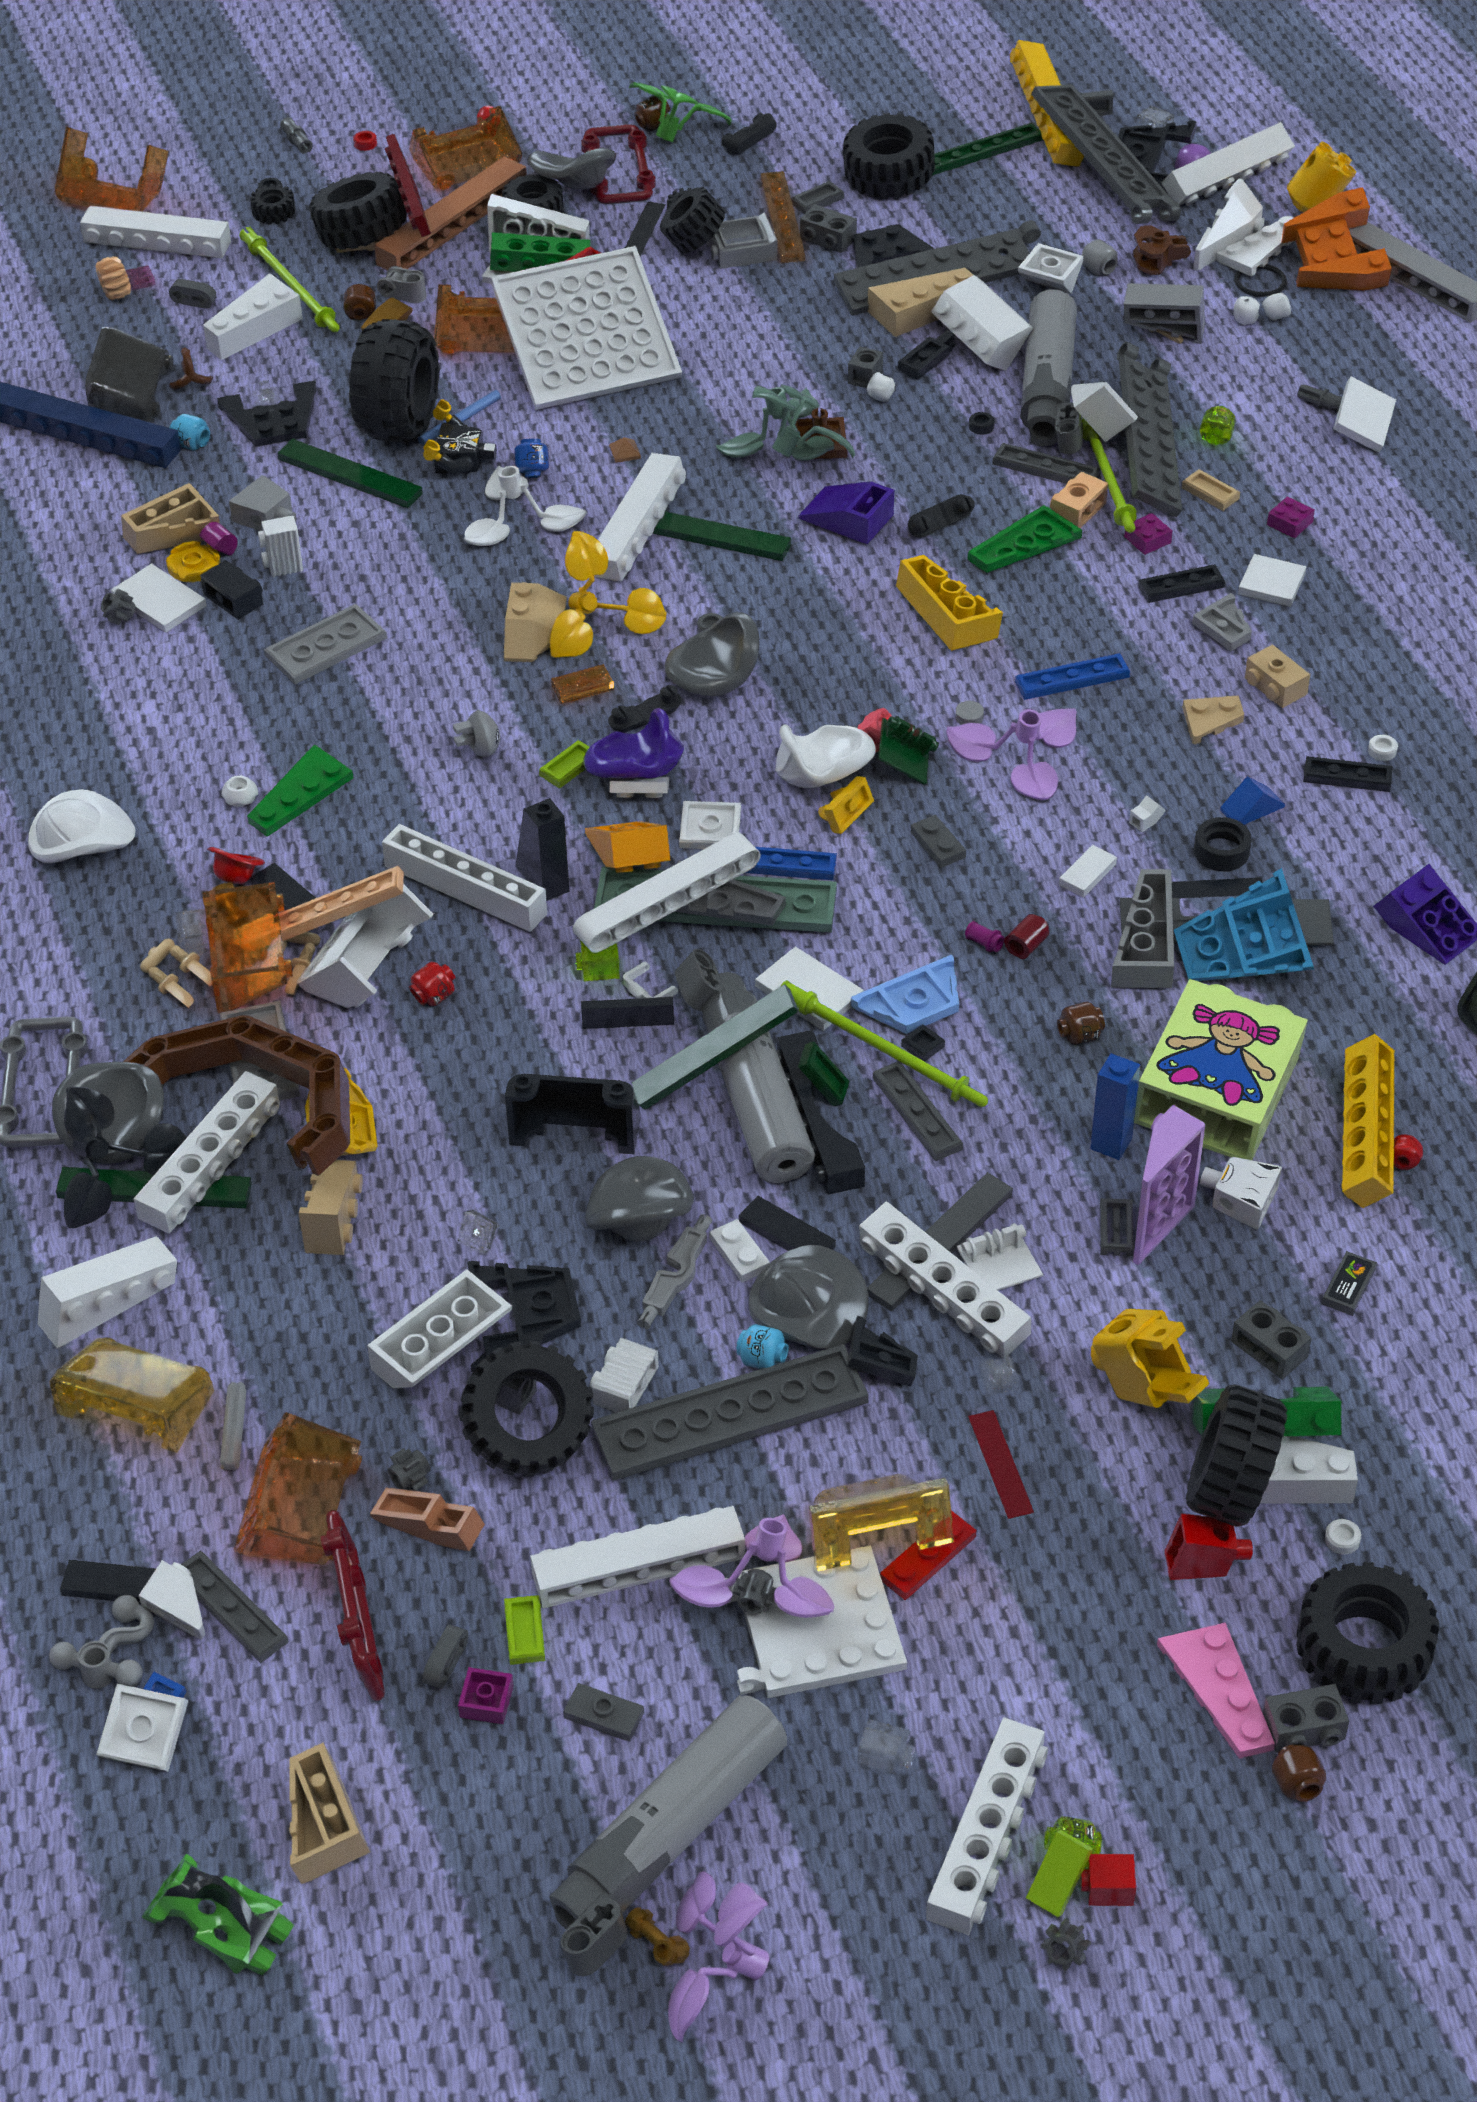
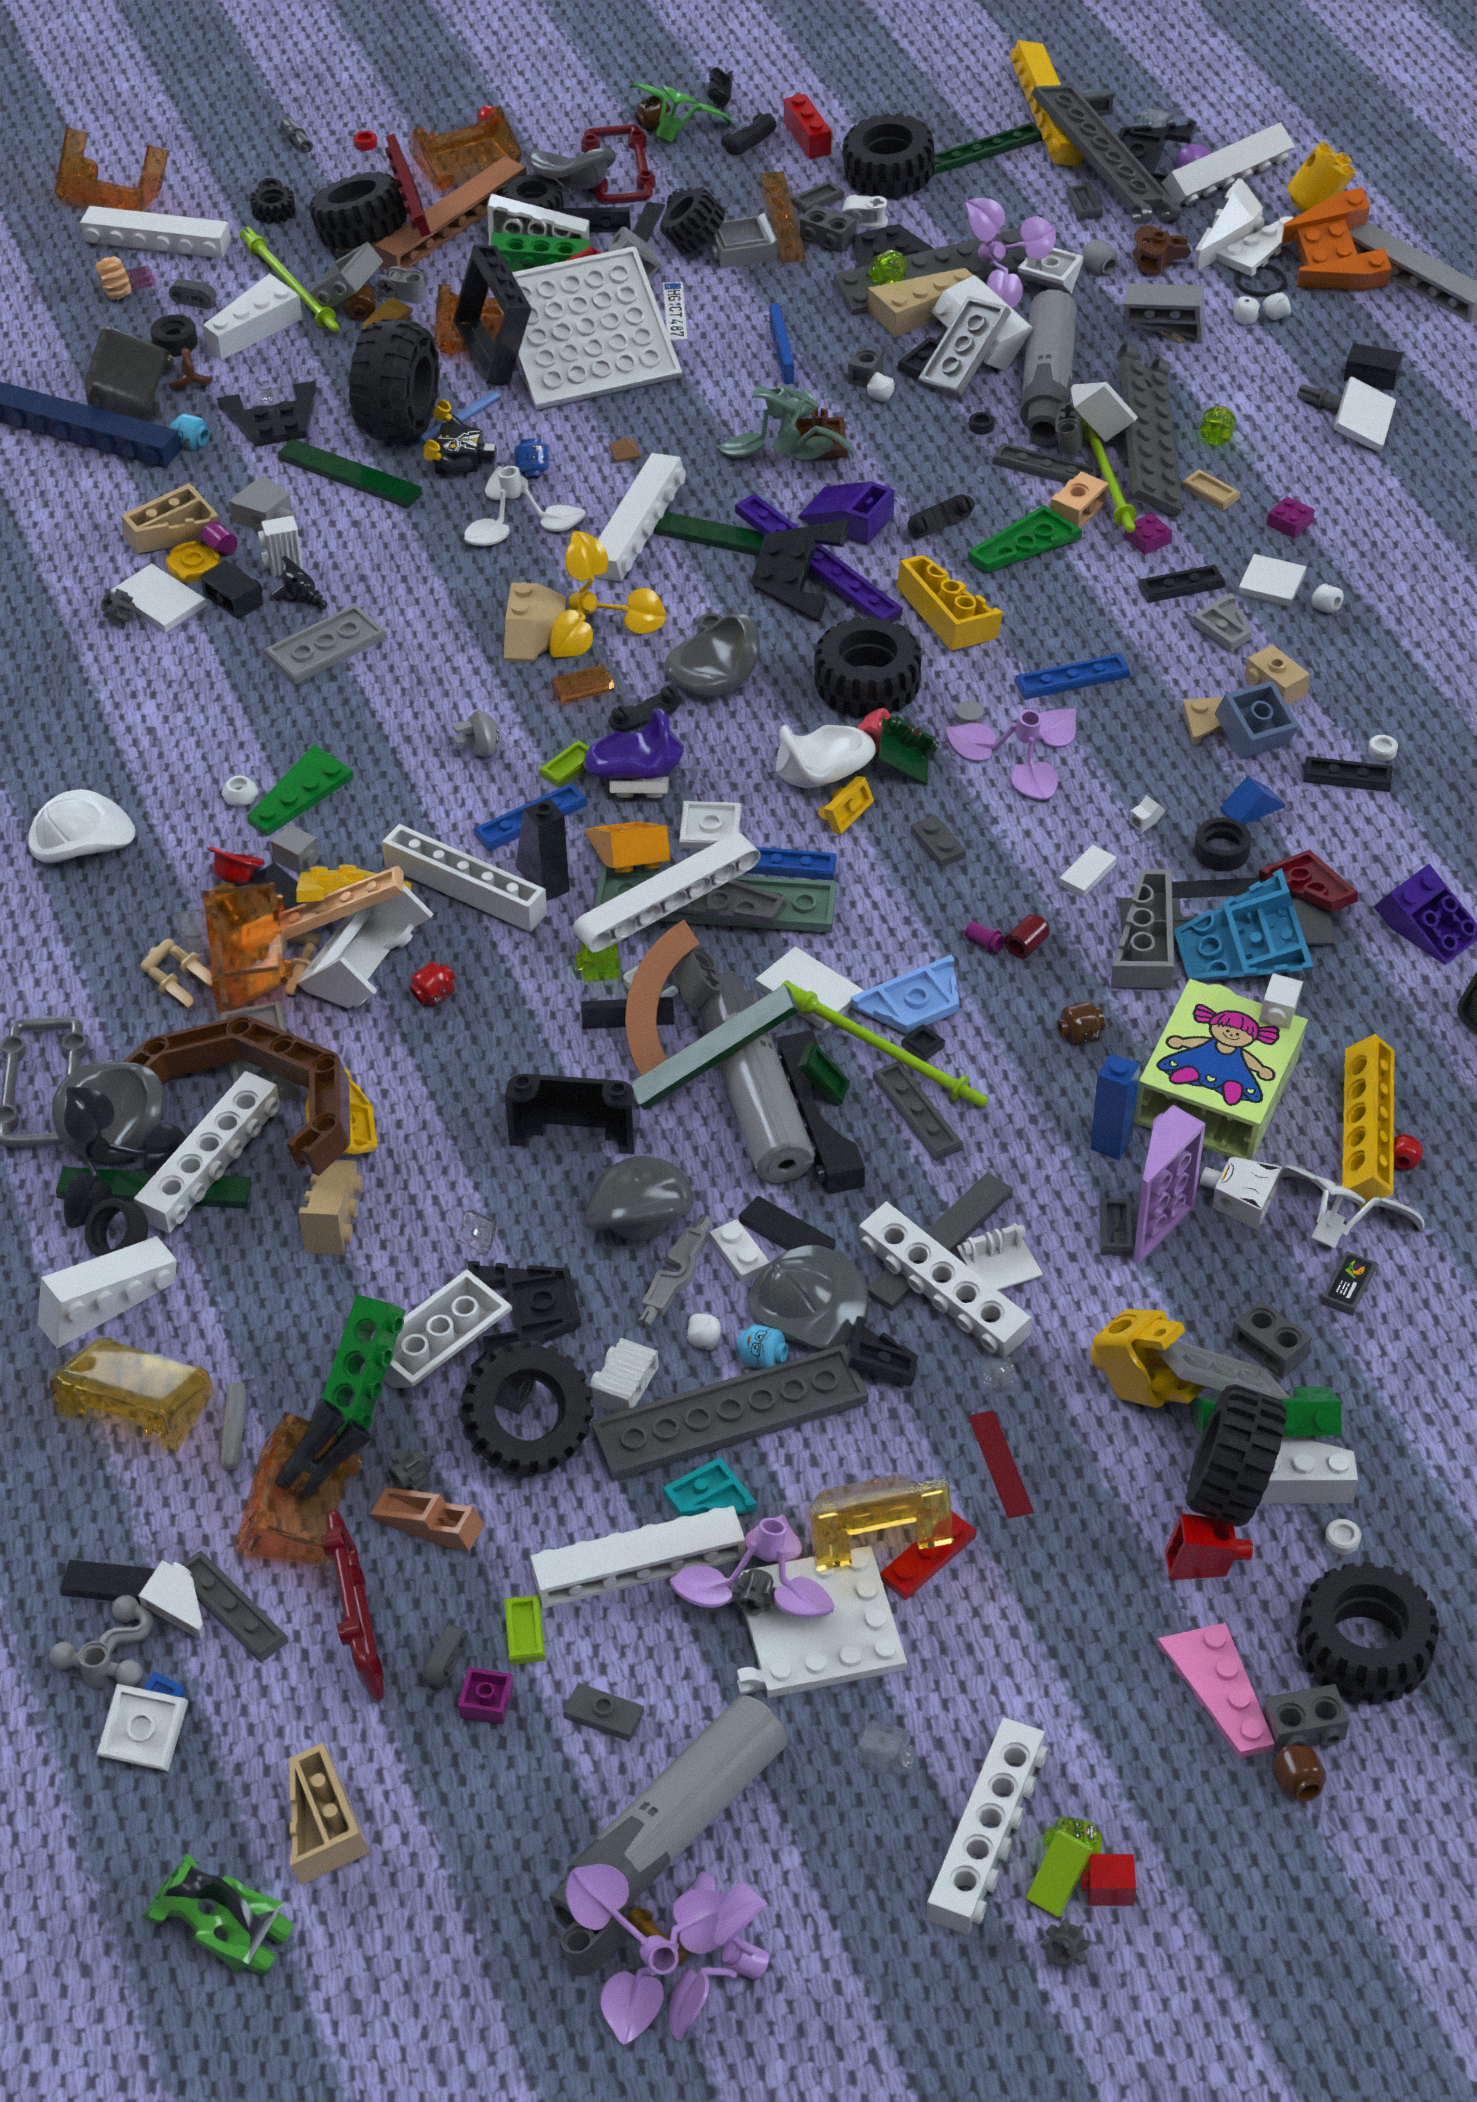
(99, 1220): none -> black tyre
(174, 333): none -> black tyre
(295, 849): none -> light grey brick
(298, 586): none -> black piece
(322, 881): none -> yellow wing
(323, 1425): none -> black piece
(346, 276): none -> light grey window
(355, 1349): none -> green brick
(485, 271): none -> black window
(508, 826): none -> blue tile
(602, 218): none -> black tile
(625, 238): none -> light grey torso
(626, 1999): none -> lavender plant
(646, 993): none -> nougat tile
(675, 310): none -> white sticker
(703, 1331): none -> white piece
(707, 1489): none -> teal wing
(720, 87): none -> black hinge
(781, 343): none -> blue tile
(787, 560): none -> black wing
(807, 126): none -> red brick
(824, 563): none -> dark purple plate
(866, 210): none -> white piece
(870, 644): none -> black tyre
(888, 267): none -> clear neon green head
(964, 345): none -> light grey tile
(1038, 240): none -> lavender plant
(1087, 212): none -> dark grey tile
(1218, 1370): none -> light grey tile
(1256, 719): none -> sand blue brick
(1281, 1001): none -> white brick
(1313, 881): none -> dark red wing
(1327, 598): none -> white piece
(1331, 1225): none -> white plant
(1374, 366): none -> black brick

